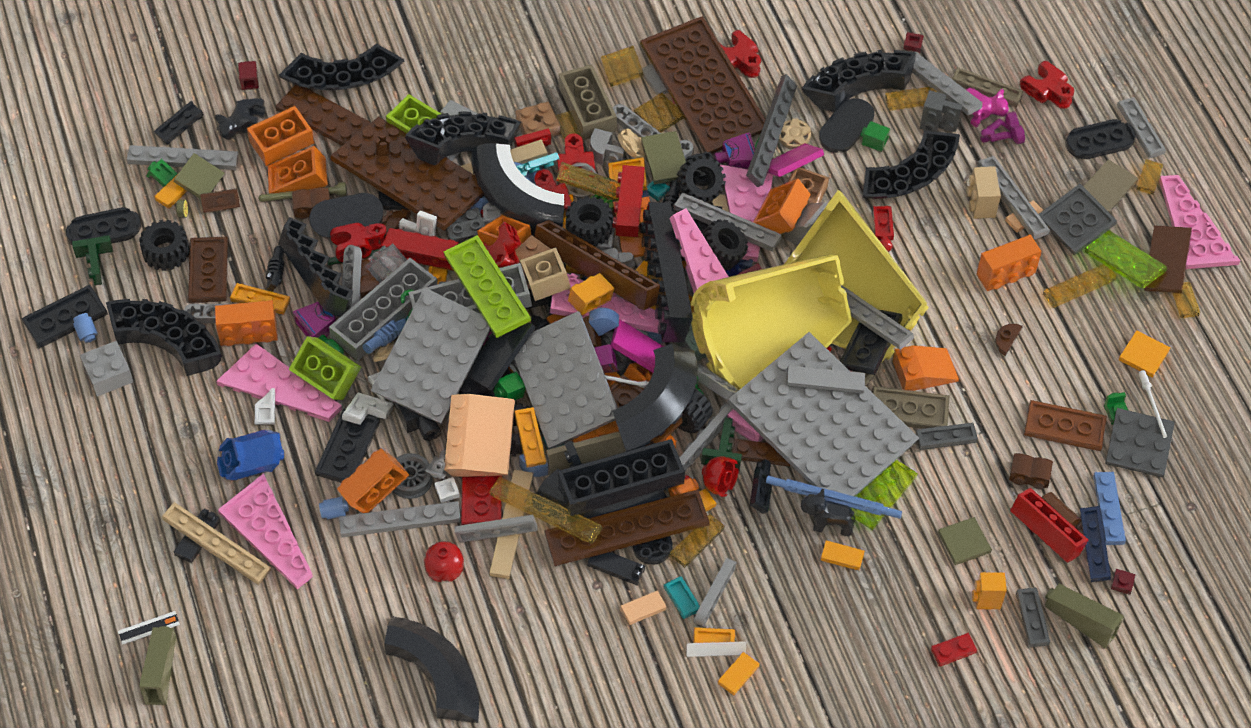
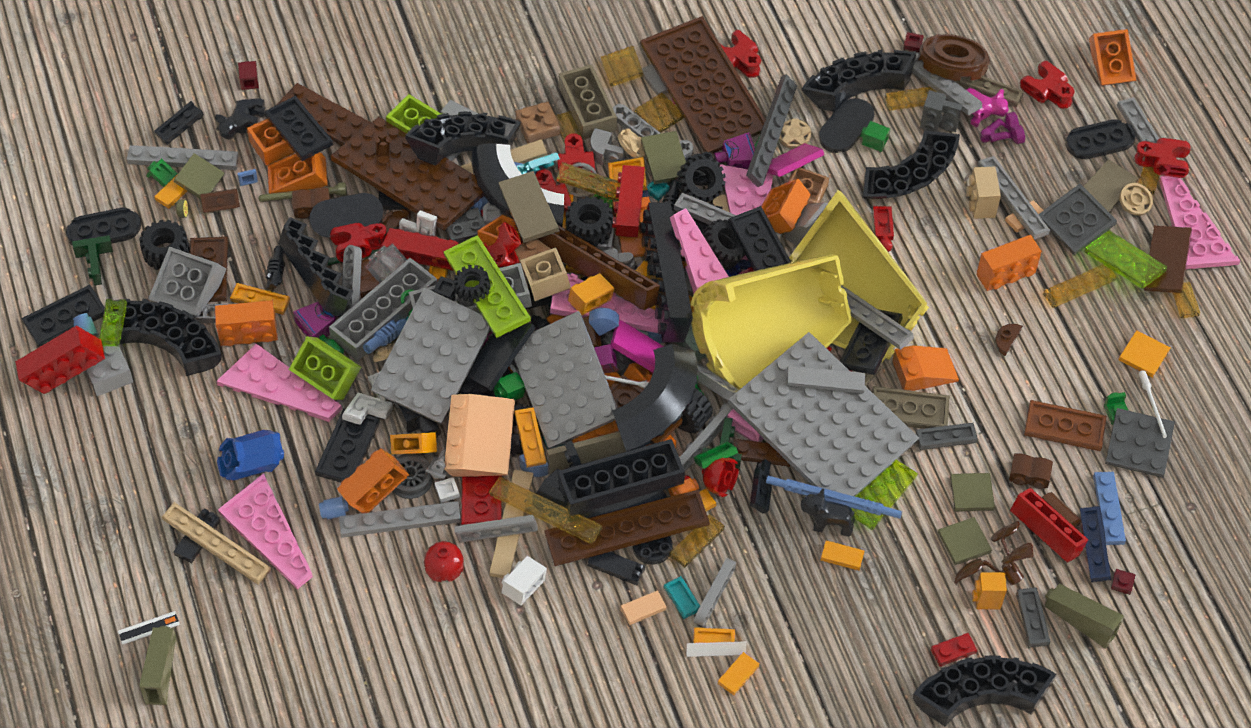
(60, 360): none -> red brick
(113, 322): none -> clear neon green plate
(186, 281): none -> light grey slope
(247, 177): none -> medium blue slope
(266, 409): white tile -> none
(298, 128): none -> black tile
(343, 73): black brick -> none
(413, 443): none -> light orange brick
(440, 663): black brick -> none
(445, 287): none -> black plate
(468, 275): none -> black tyre
(523, 580): none -> white brick
(528, 206): none -> dark tan tile
(544, 134): red plate -> none
(722, 451): none -> green tile
(758, 239): none -> black tile
(936, 61): none -> reddish brown piece
(972, 492): none -> olive tile
(980, 683): none -> black brick
(1010, 568): none -> reddish brown plant
(1112, 57): none -> orange slope
(1135, 199): none -> tan wheel
(1163, 156): none -> red piece

